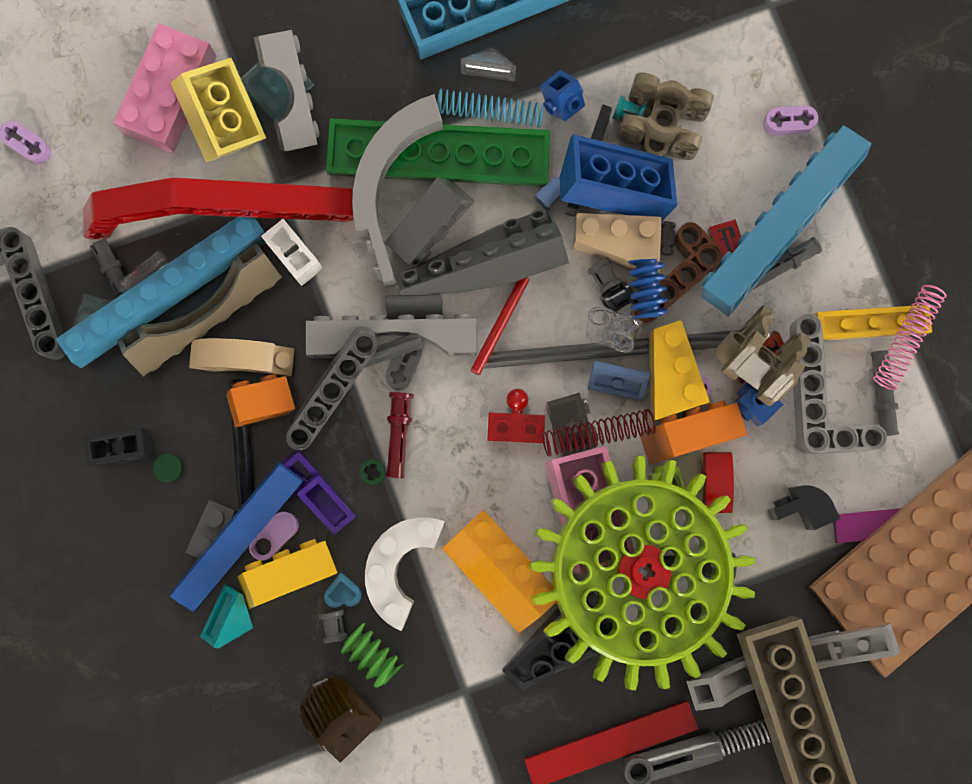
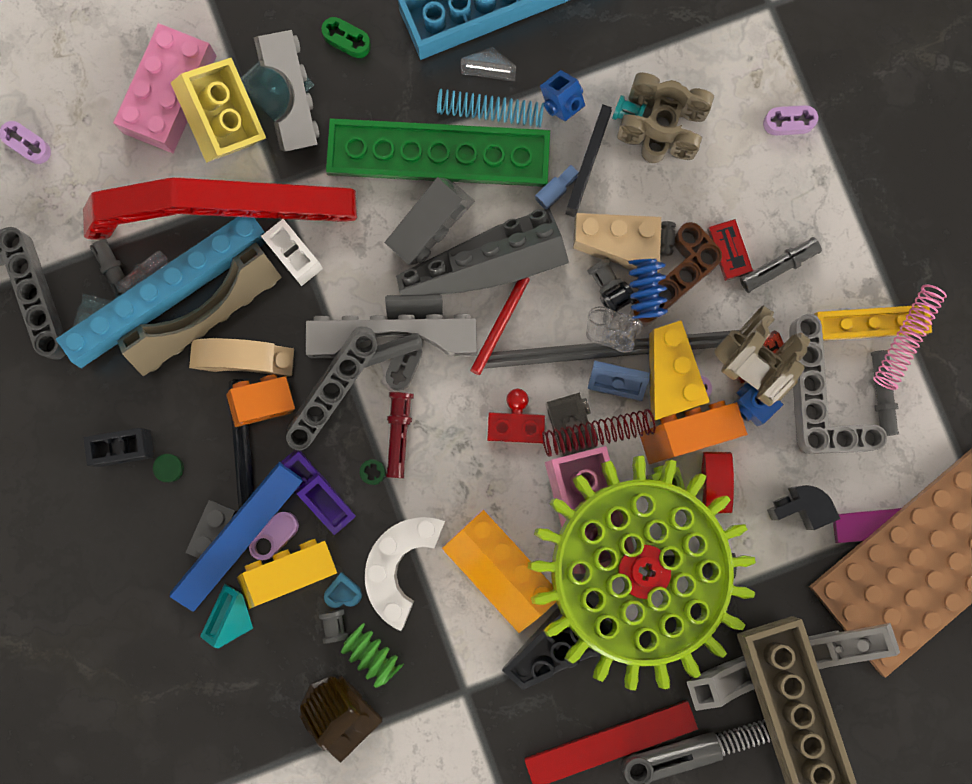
(348, 32): none -> green beam
(386, 145): light grey arch -> none
(617, 179): blue slope -> none
(785, 220): dark azure brick -> none

